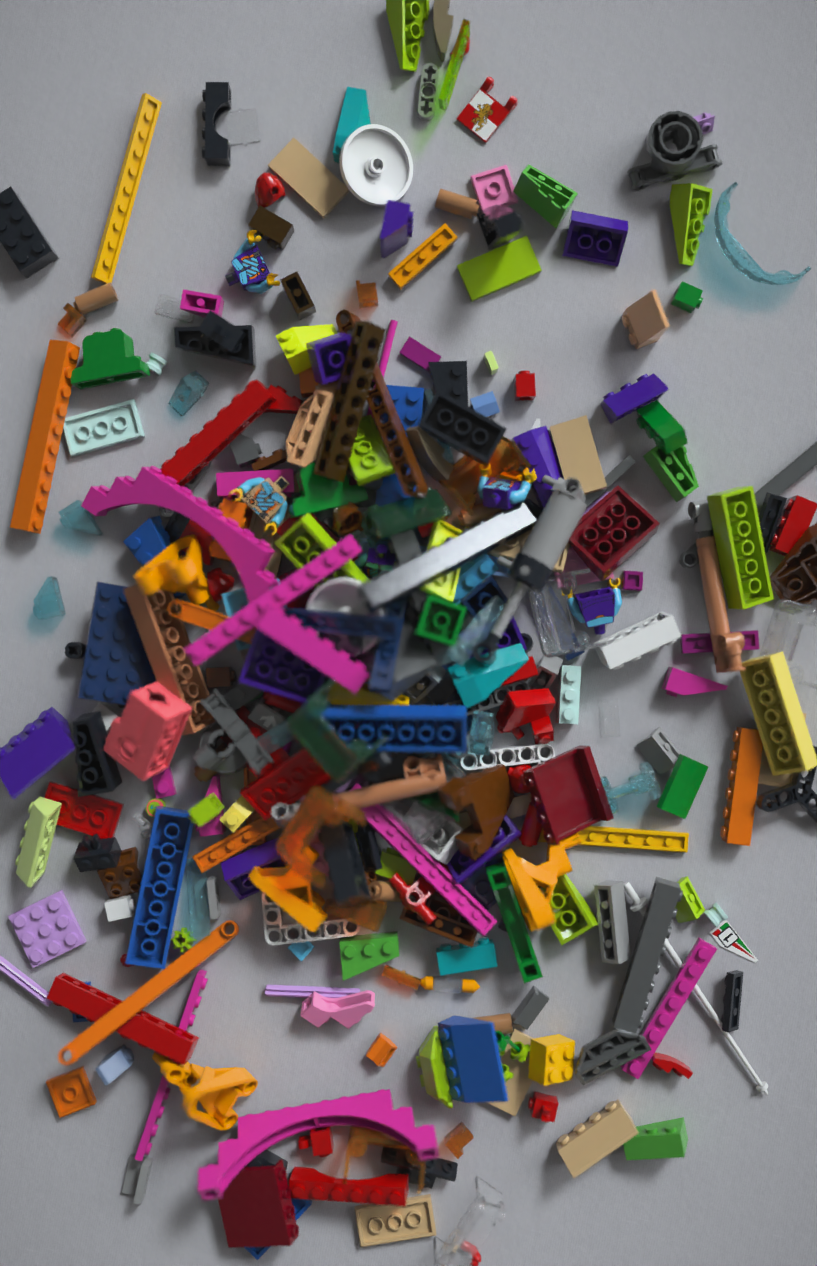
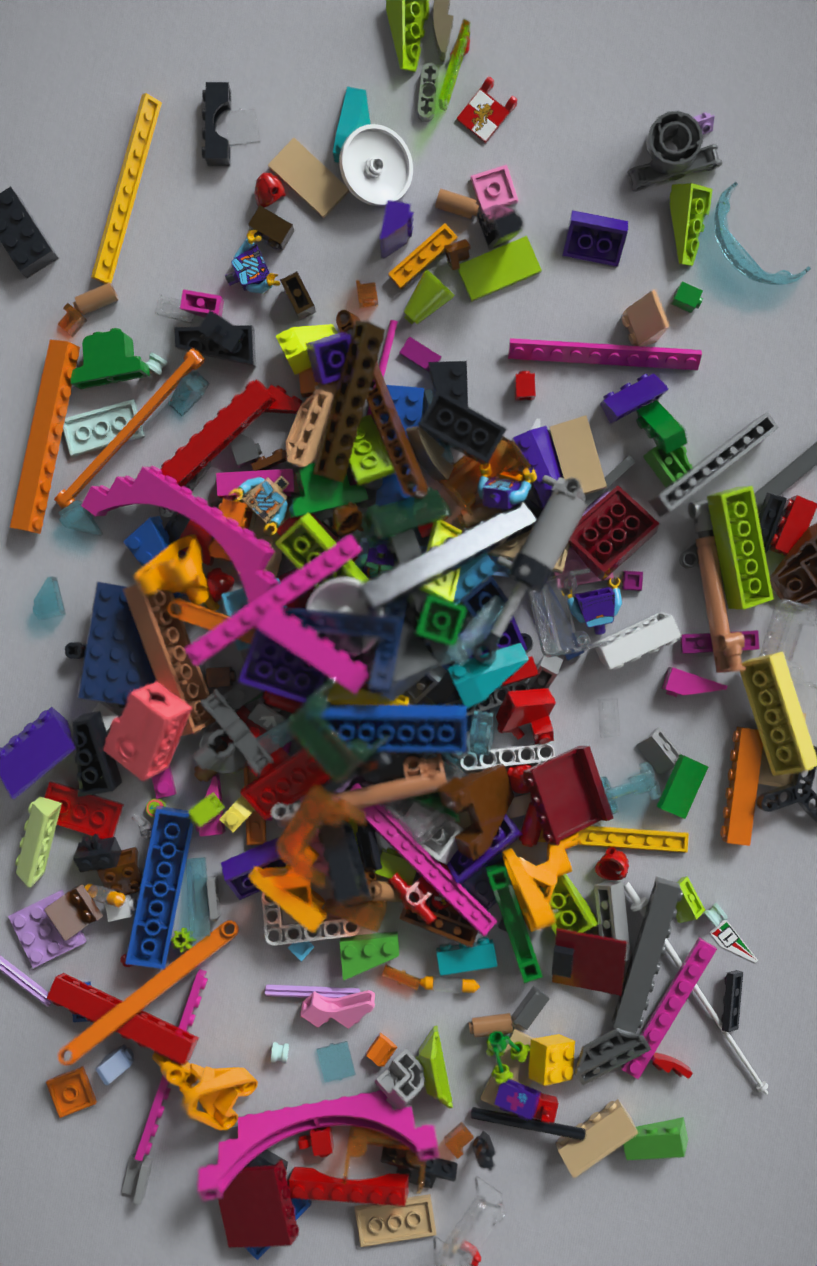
(73, 912): none -> bracket
(105, 895): none -> piece
(192, 360): none -> orange piece
(235, 842): orange tile -> none
(280, 1052): none -> light aqua wheel
(336, 1061): none -> clear light blue piece
(402, 1080): none -> light grey brick
(426, 298): none -> lime cone
(438, 901): none -> red tile
(457, 252): none -> reddish brown panel
(472, 1060): blue slope -> none
(484, 1151): none -> black hinge
(485, 404): medium blue piece -> none
(491, 362): yellowish green tile -> none
(518, 1099): none -> dark purple brick
(533, 1124): none -> black axle
(545, 195): bright green wedge -> none
(568, 694): light aqua brick -> none
(589, 961): none -> dark red piece
(604, 354): none -> dark pink plate
(612, 863): none -> red helmet
(713, 465): none -> dark grey brick

